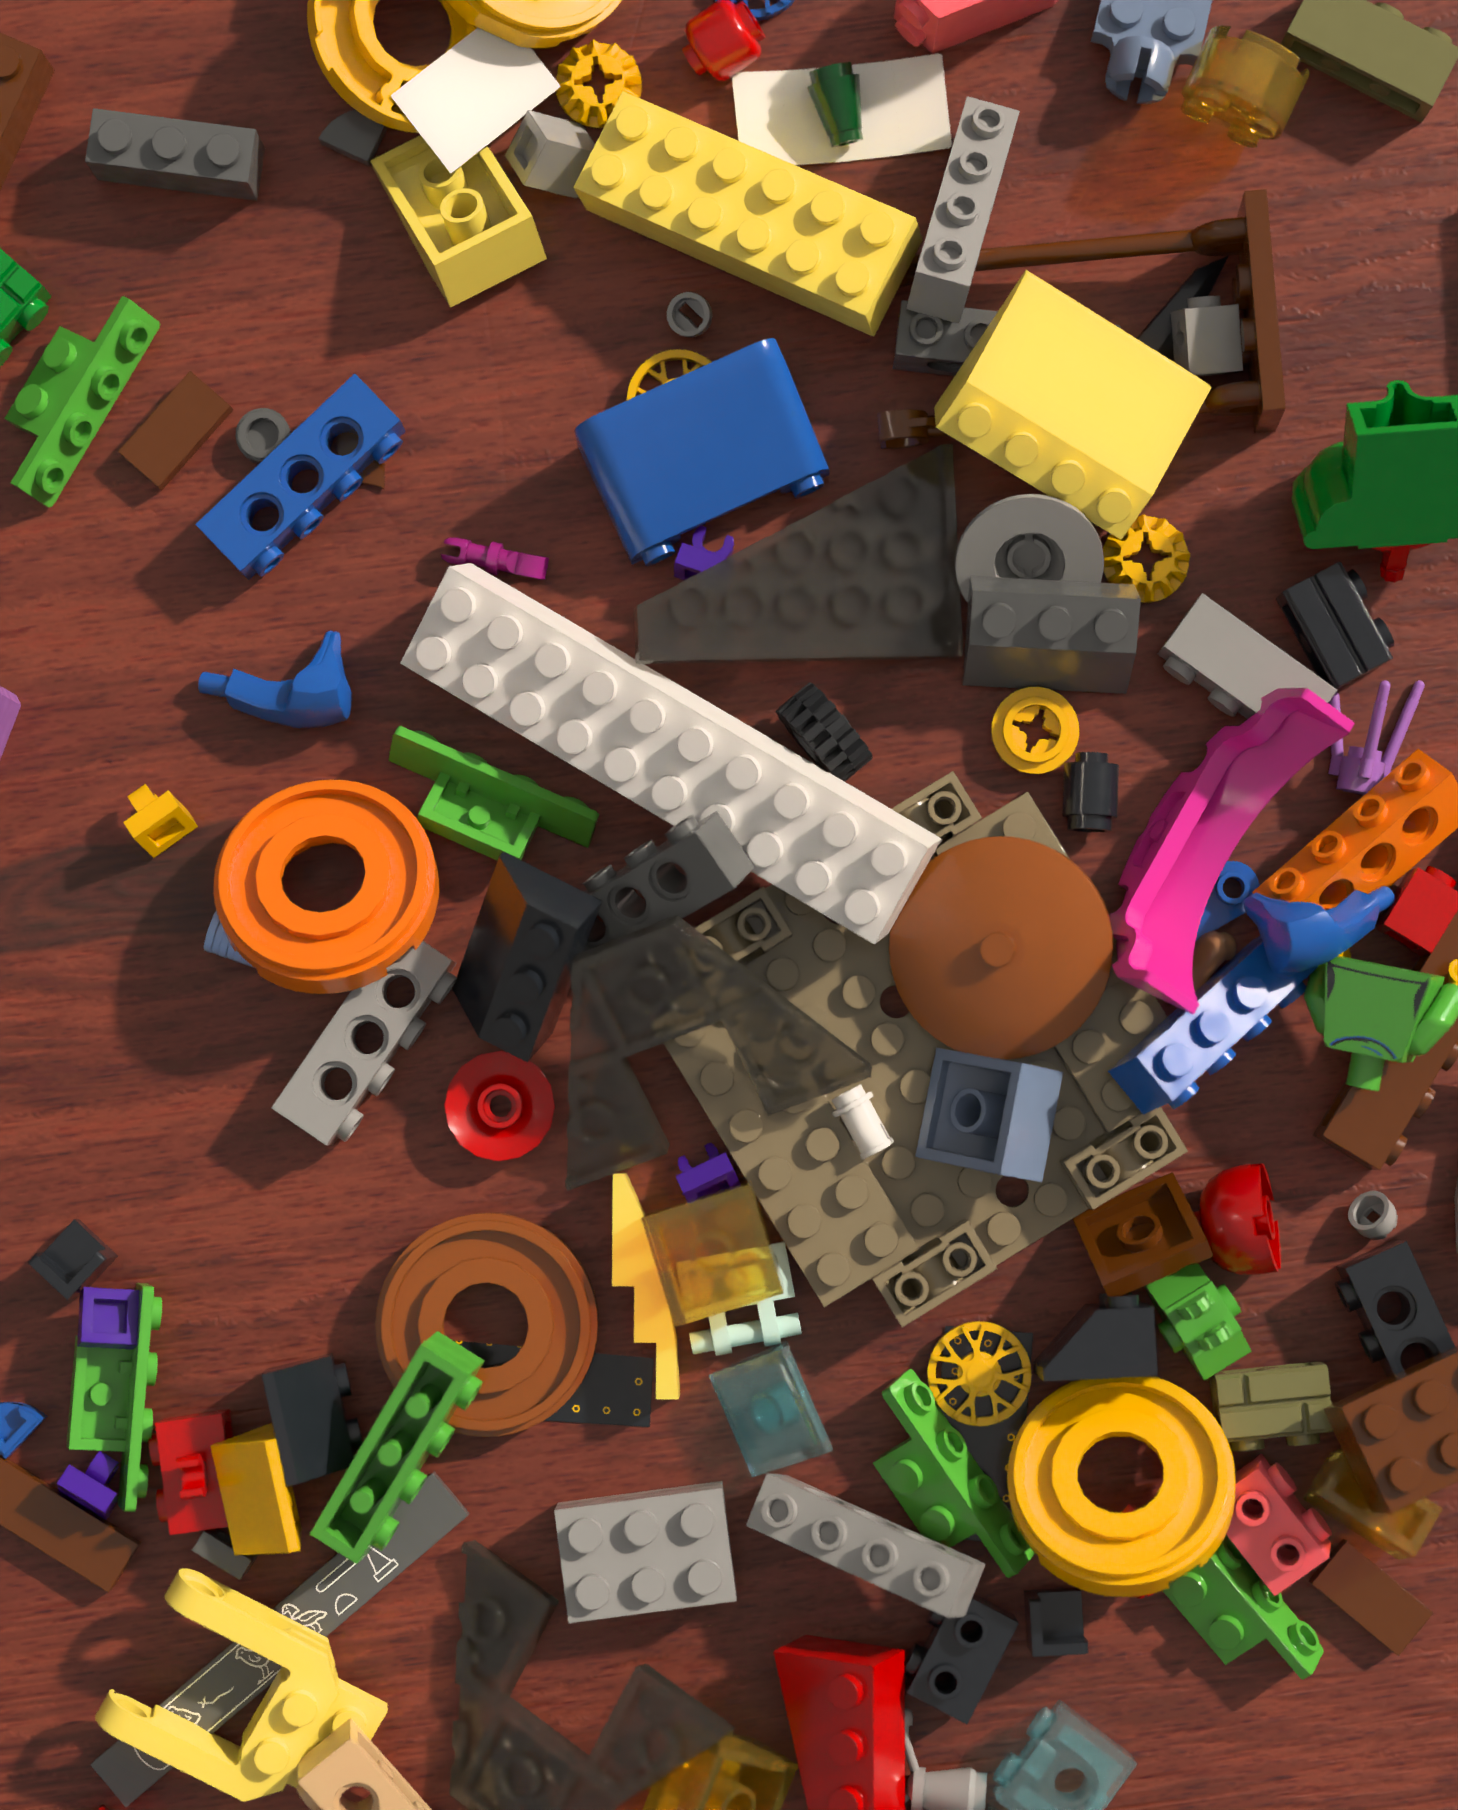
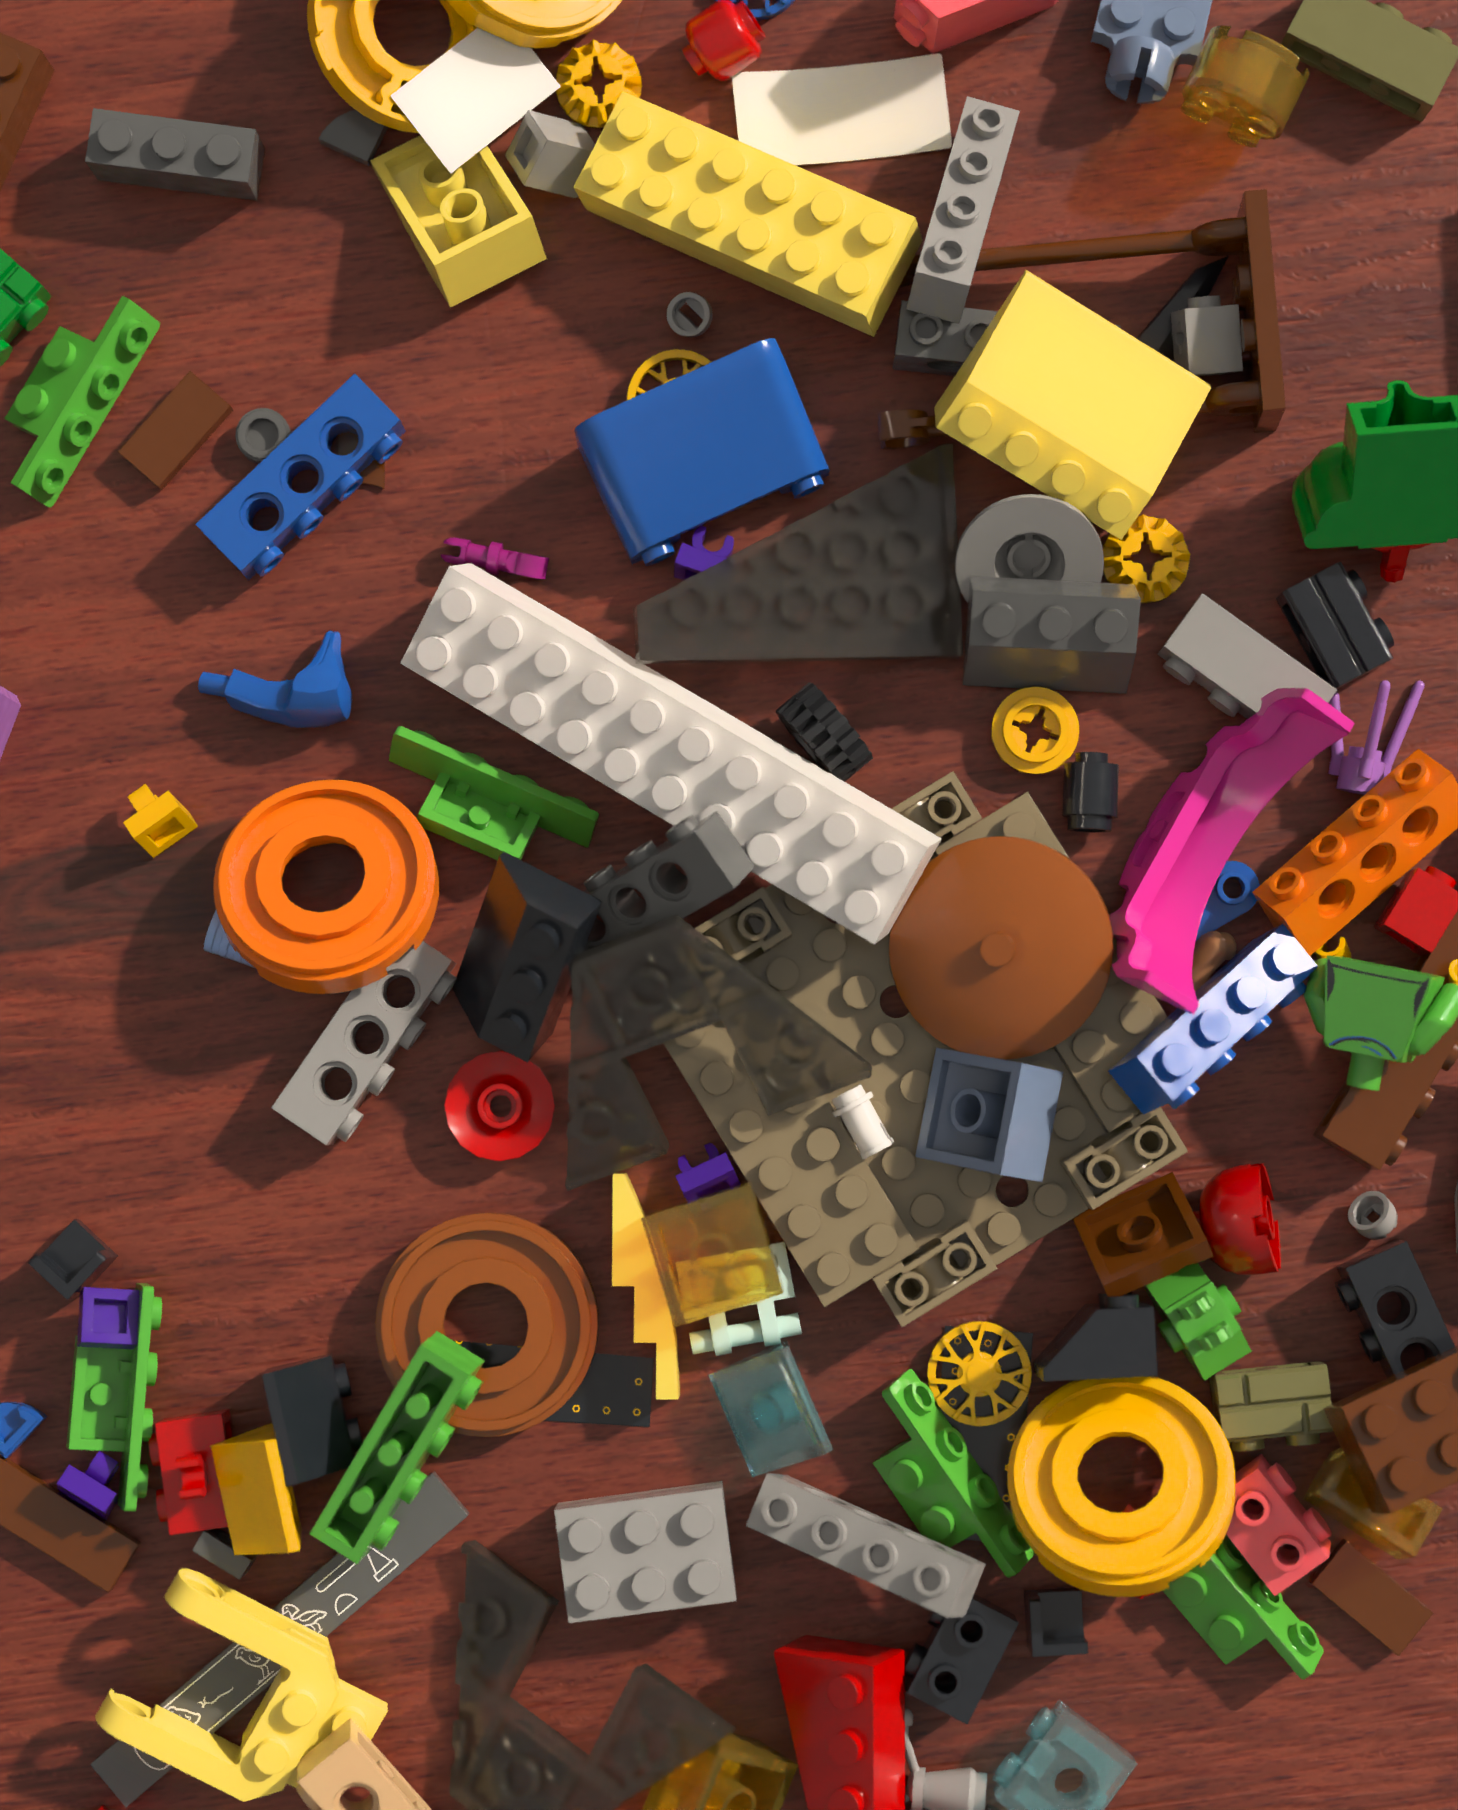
(838, 102): dark green cone -> none
(1308, 935): blue animal -> none

